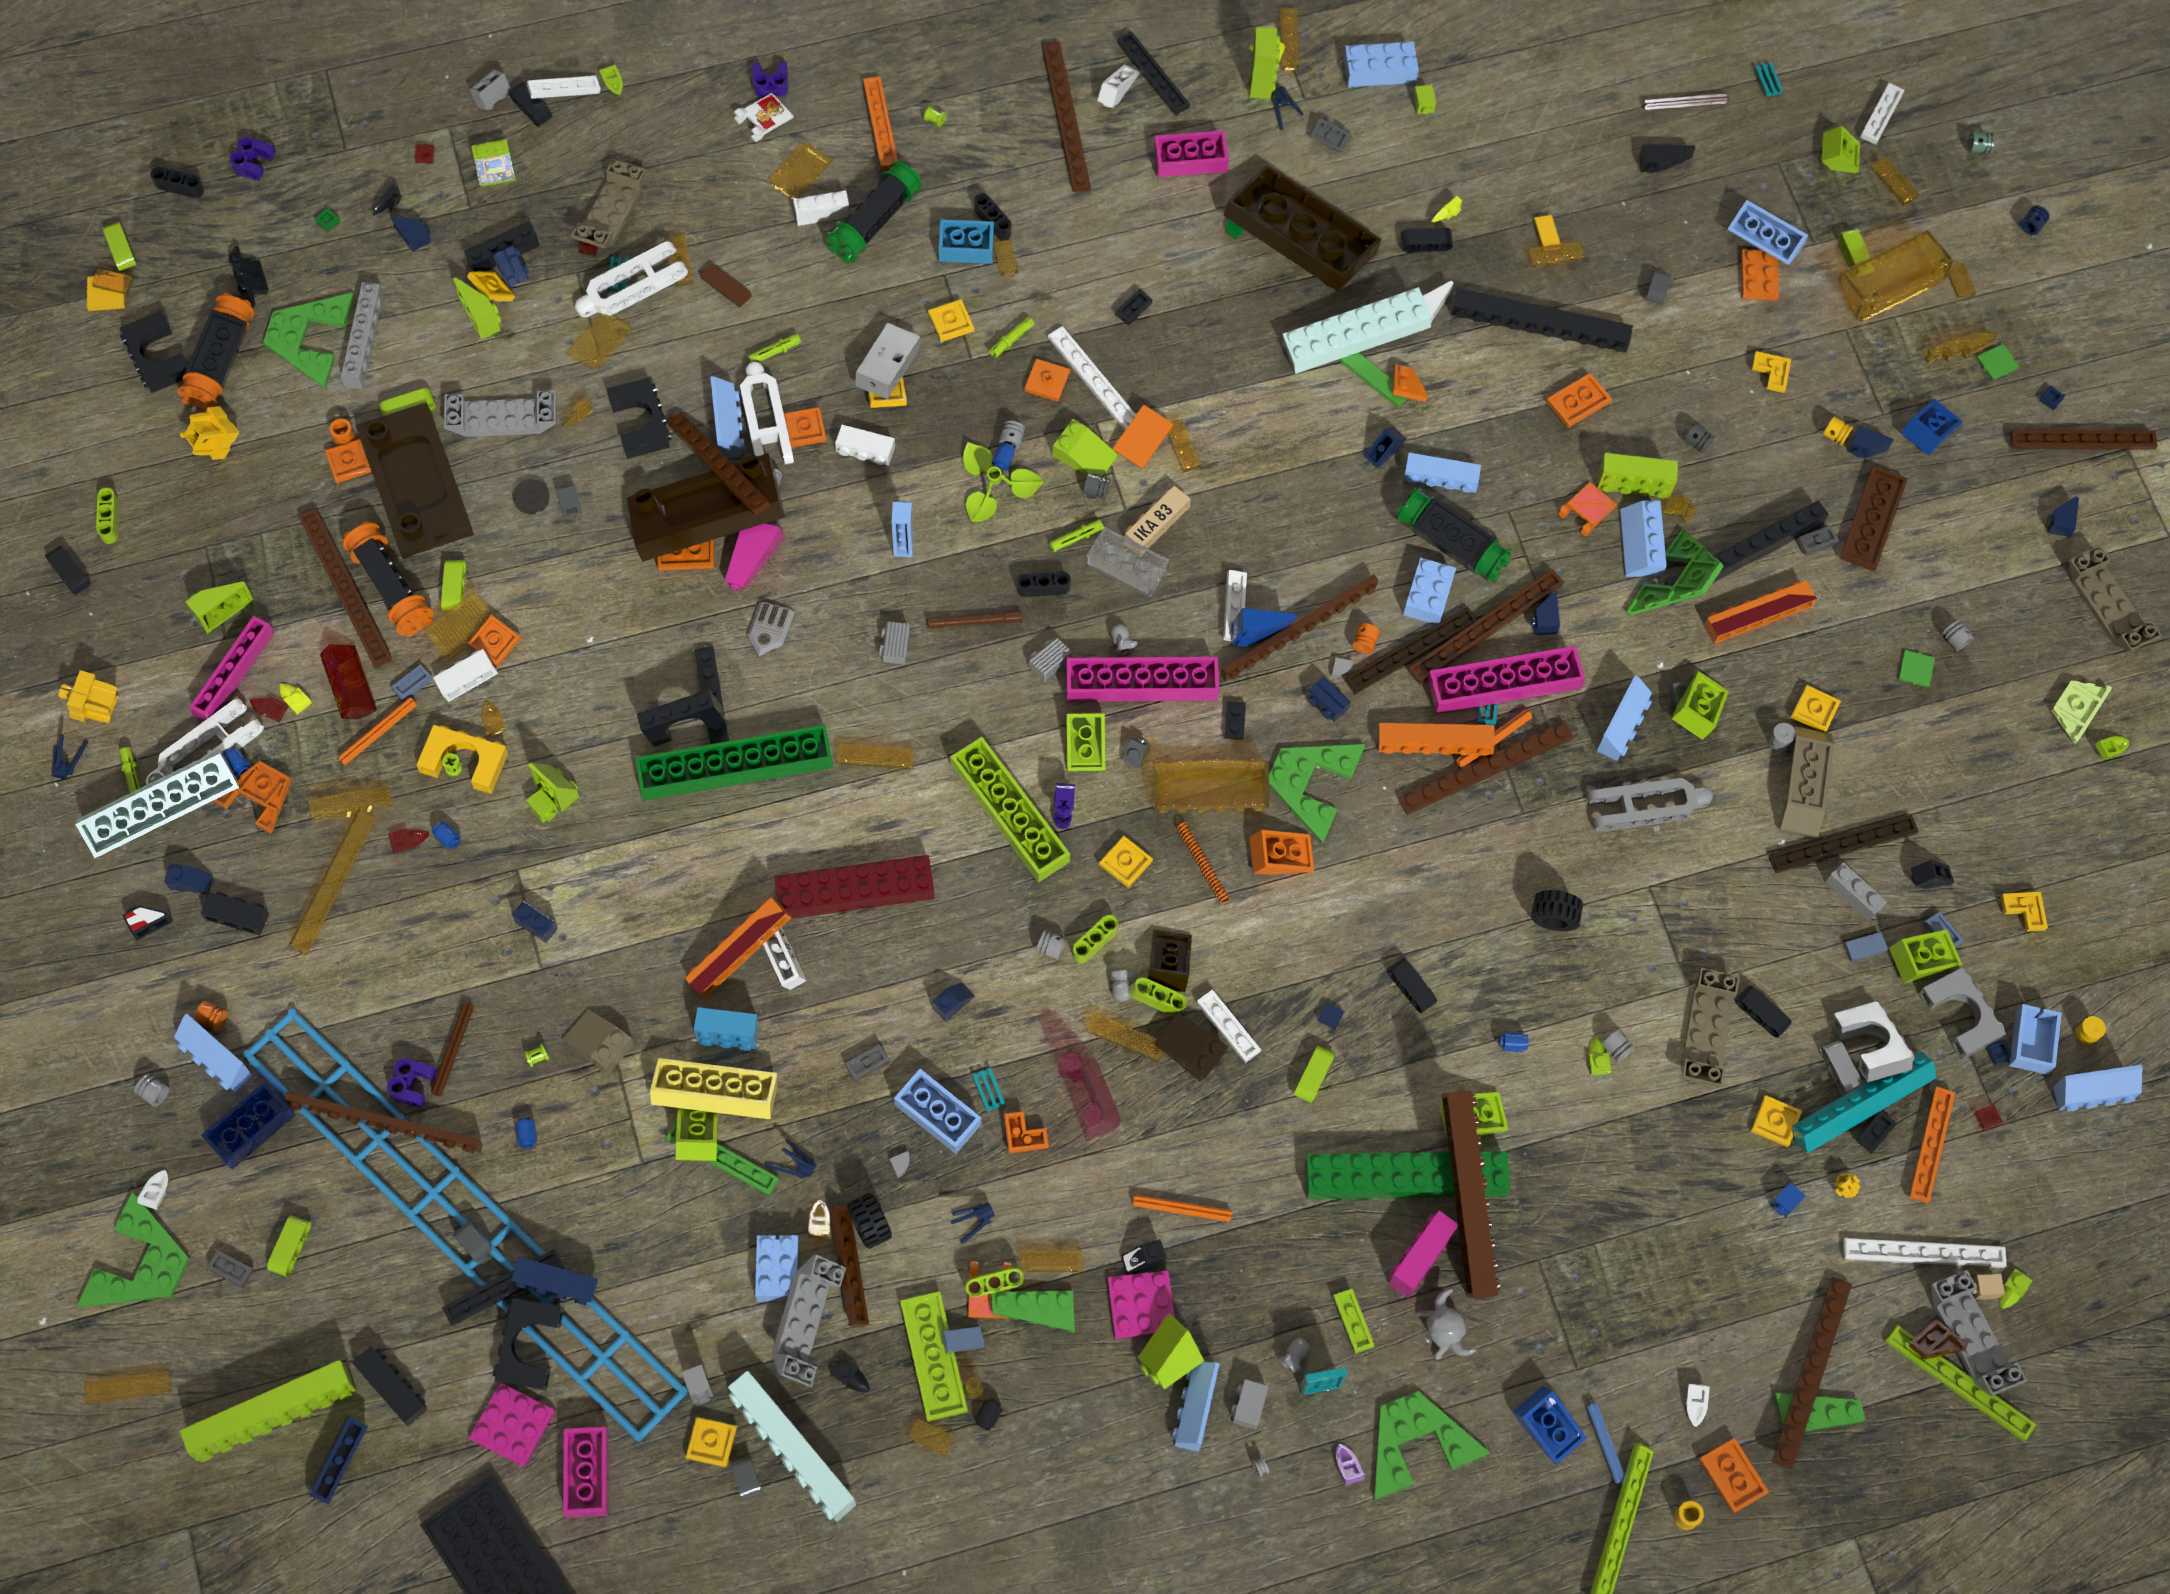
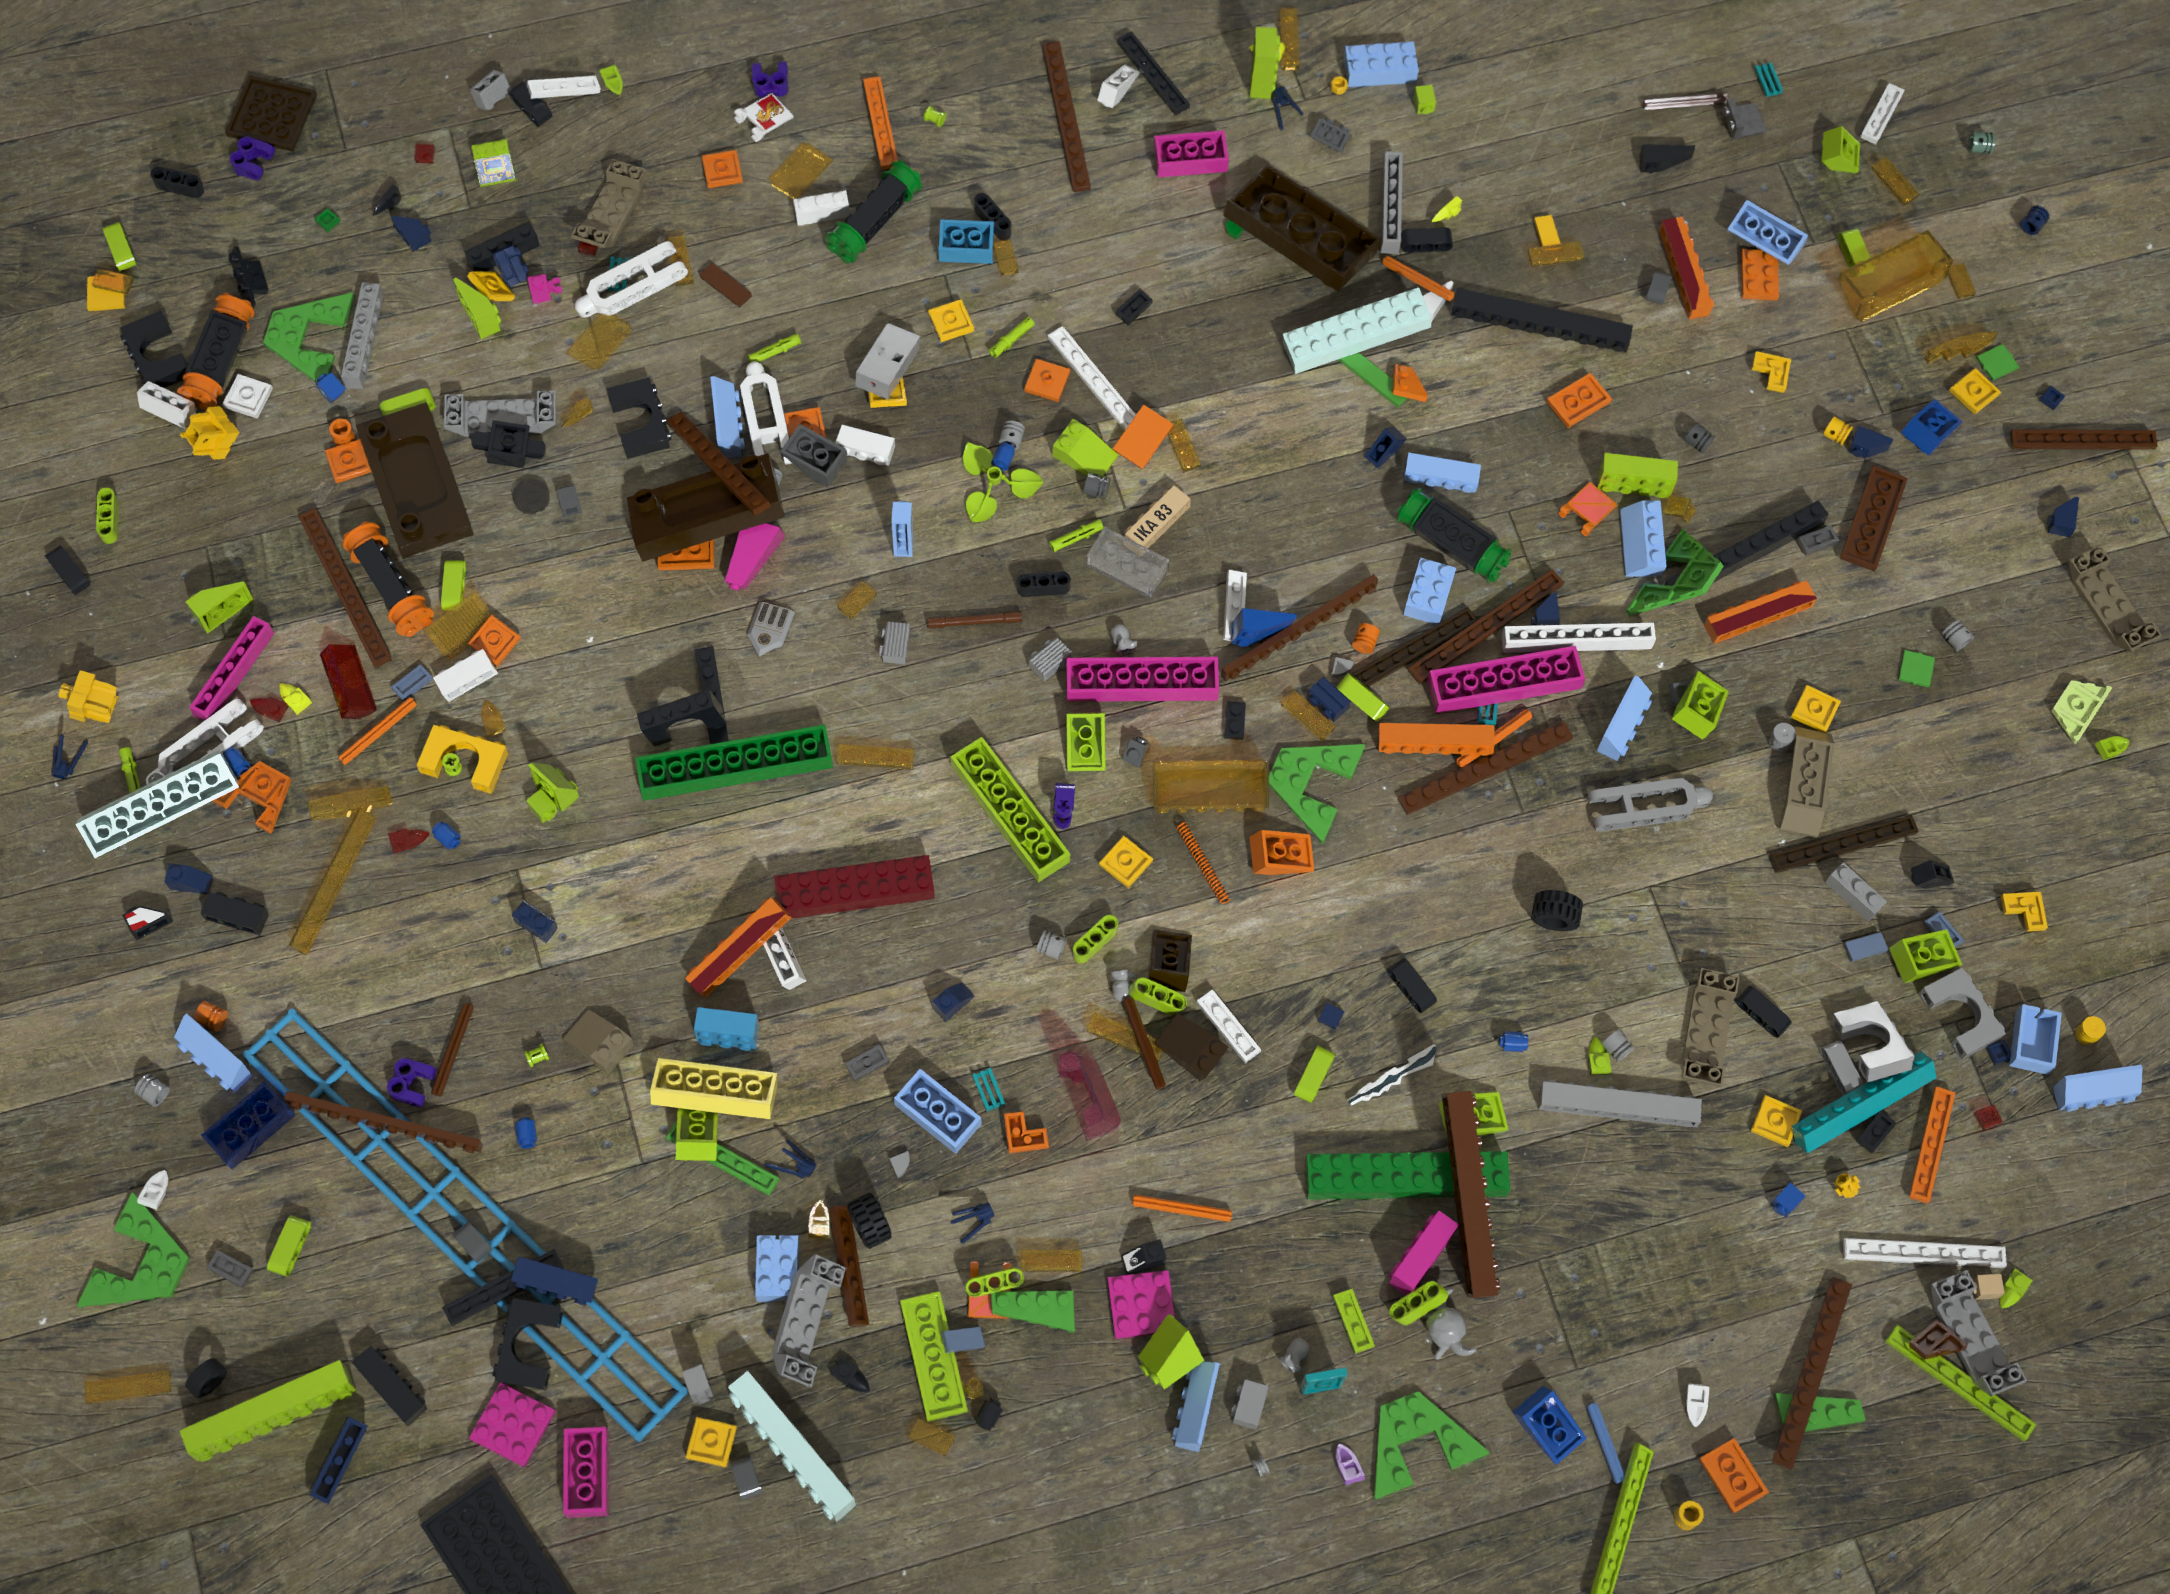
(166, 404): none -> white brick
(206, 1378): none -> black tyre
(247, 396): none -> white plate
(271, 112): none -> dark brown plate
(330, 387): none -> blue brick
(504, 437): none -> black brick
(541, 289): none -> dark pink brick
(722, 169): none -> orange plate
(814, 455): none -> dark grey slope
(857, 600): none -> clear yellow tile
(1144, 1043): none -> reddish brown axle
(1308, 715): none -> clear yellow plate
(1339, 85): none -> yellow tile
(1362, 697): none -> lime beam
(1391, 202): none -> light grey brick
(1393, 1077): none -> white sword
(1418, 278): none -> orange axle
(1427, 1304): none -> lime beam
(1583, 636): none -> white brick
(1620, 1104): none -> light grey brick
(1686, 267): none -> brick
(1743, 119): none -> flat silver bracket
(1975, 391): none -> yellow plate

